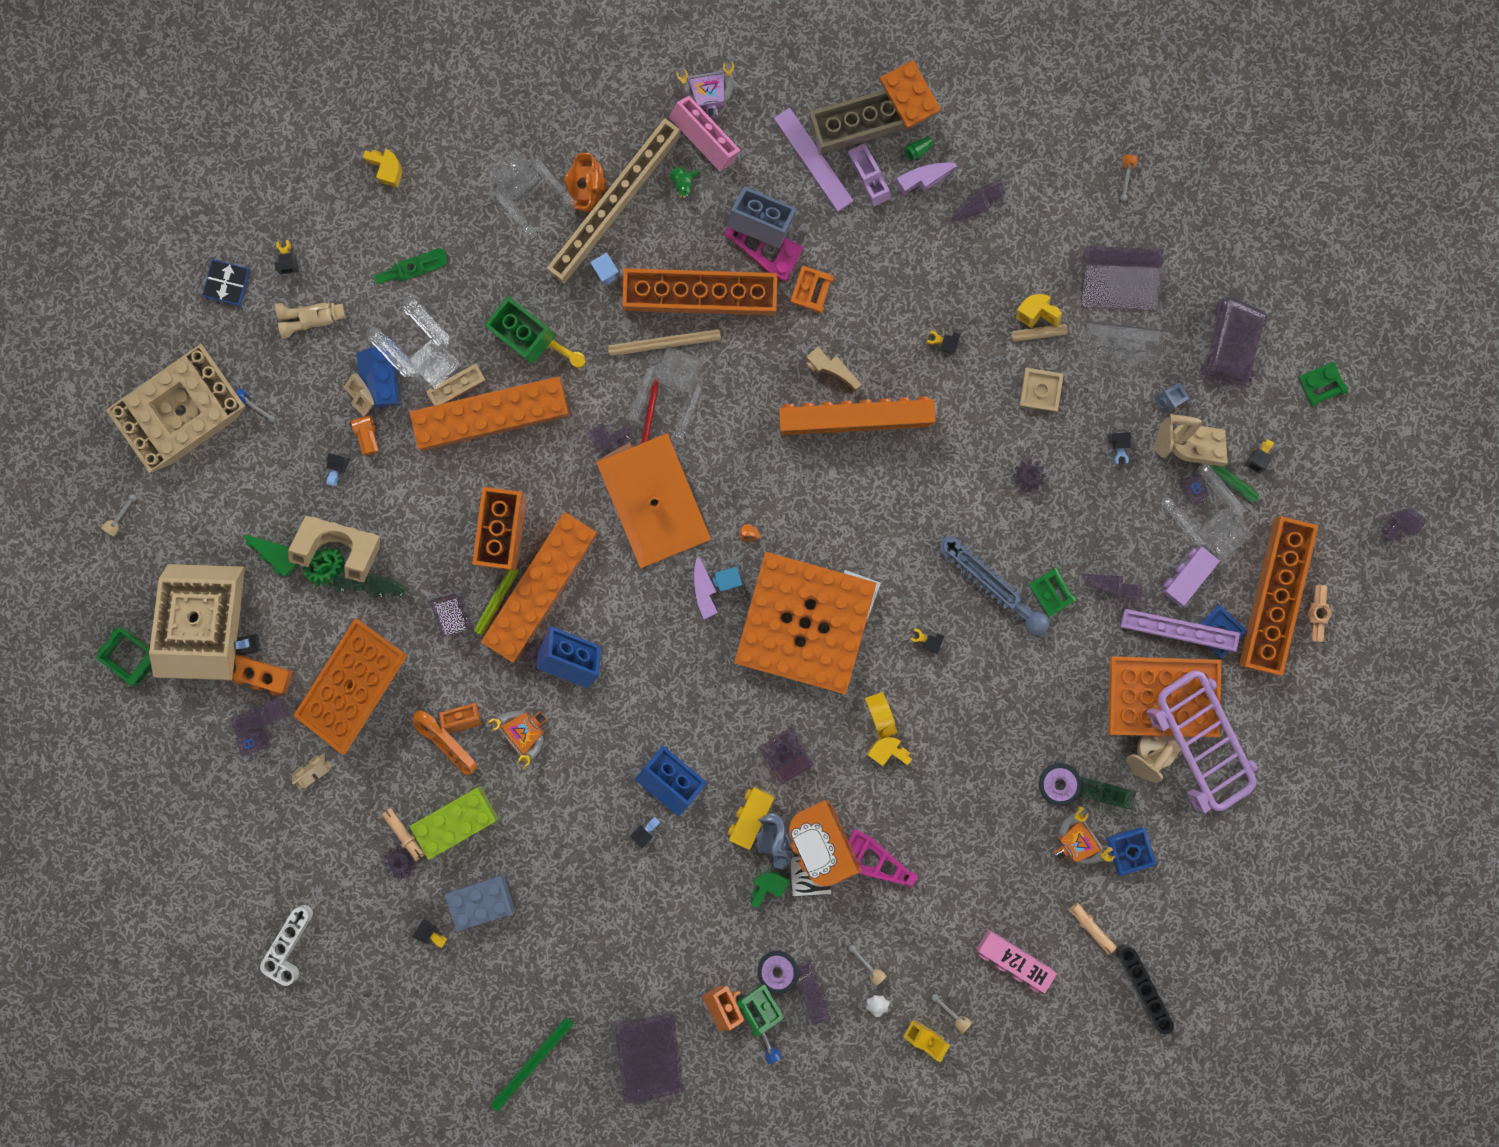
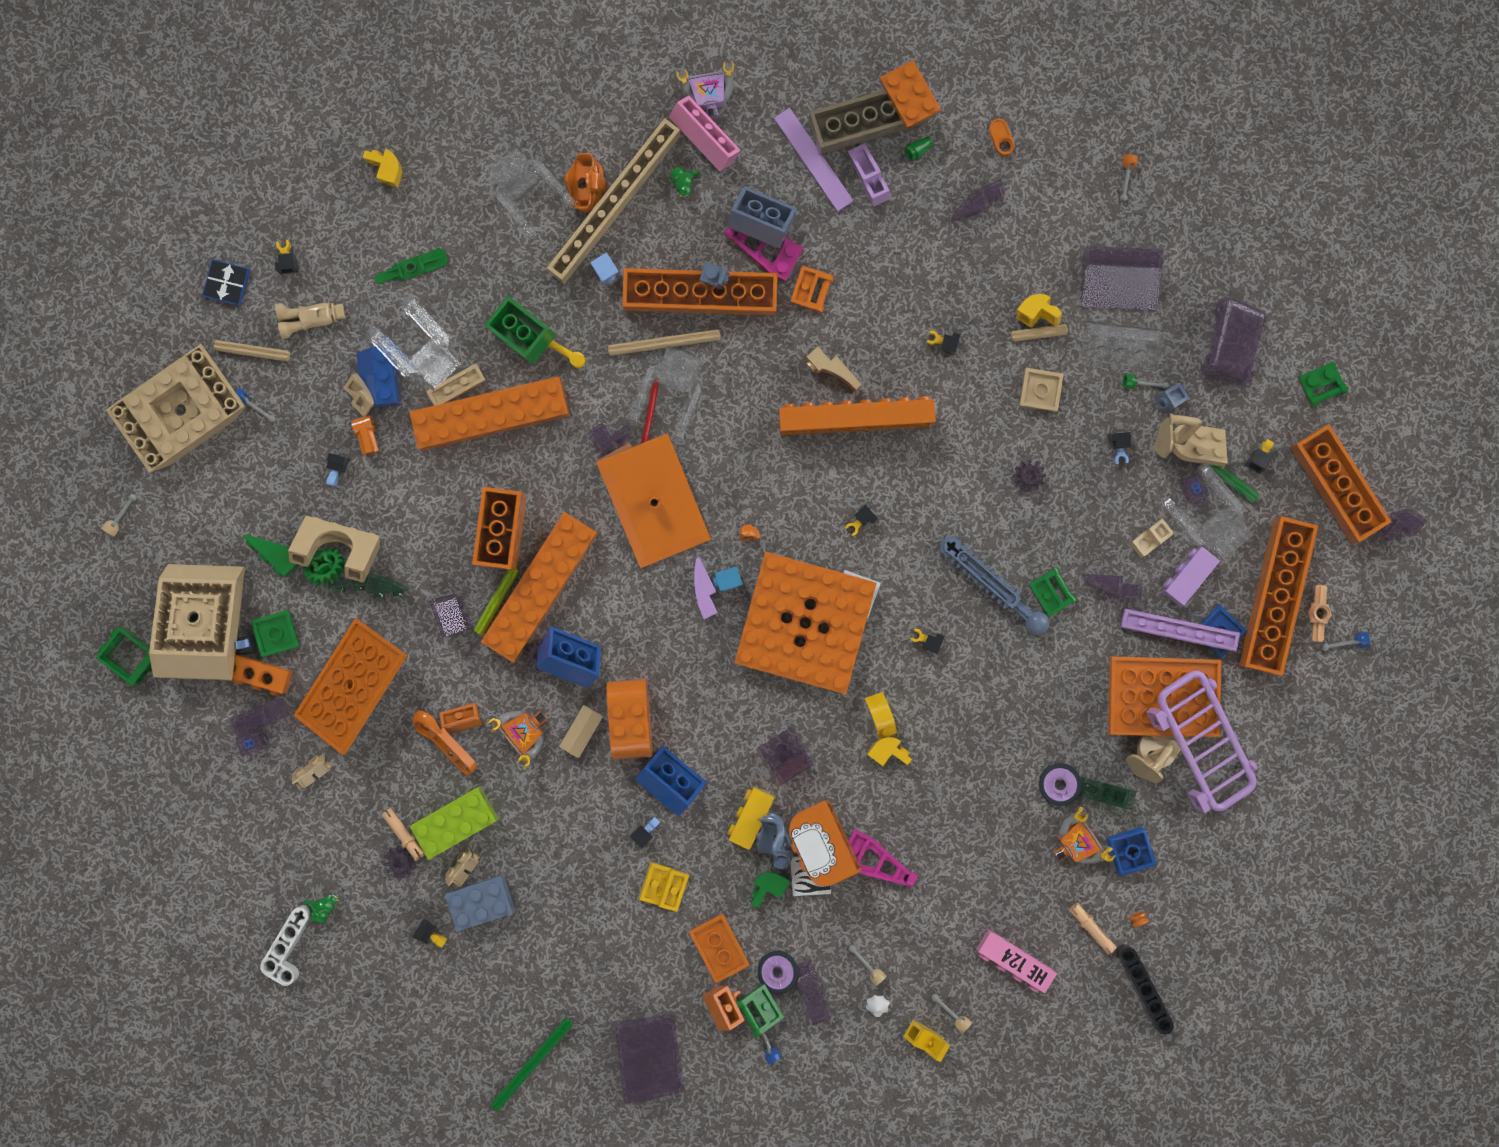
(250, 350): none -> tan axle
(275, 633): none -> green plate
(322, 907): none -> green animal
(456, 874): none -> tan hinge
(581, 731): none -> tan piece
(629, 719): none -> orange brick
(663, 886): none -> yellow slope
(714, 275): none -> sand blue bracket
(719, 948): none -> orange plate
(863, 516): none -> black piece
(924, 176): lavender slope -> none
(1000, 133): none -> orange piece
(1131, 381): none -> hinge
(1138, 919): none -> orange bush
(1151, 538): none -> tan slope
(1340, 484): none -> orange brick
(1360, 640): none -> hinge

